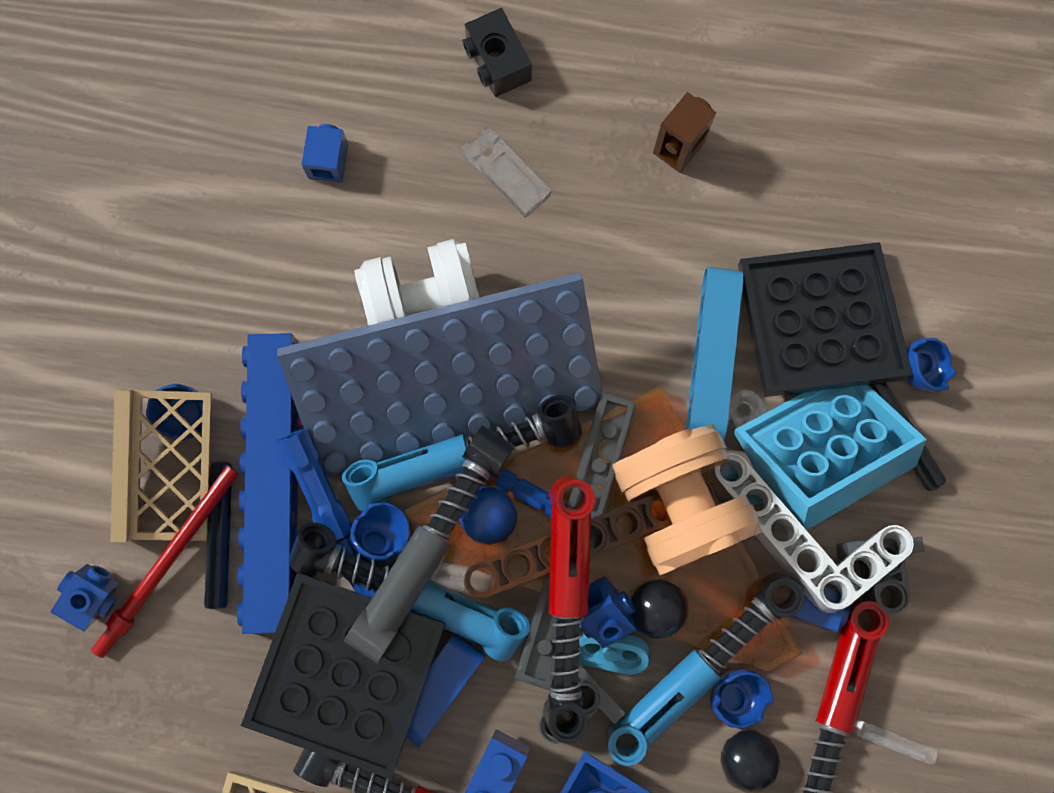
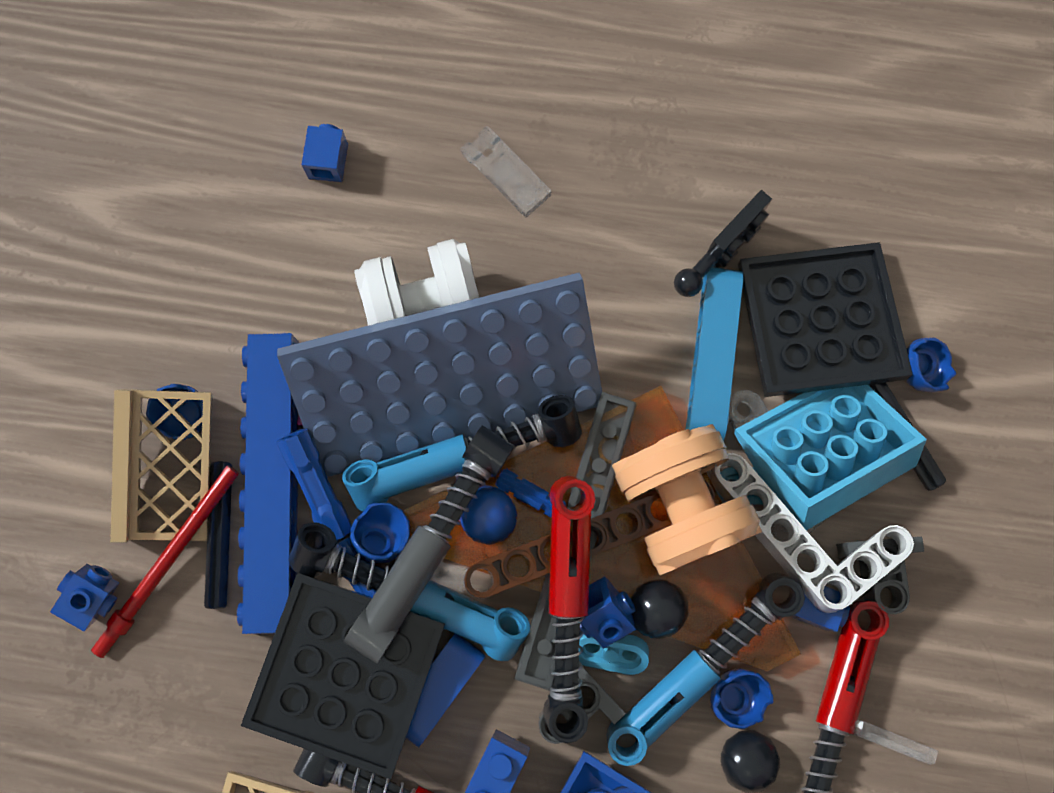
(495, 34): black brick -> none
(684, 131): reddish brown brick -> none
(725, 246): none -> black plate

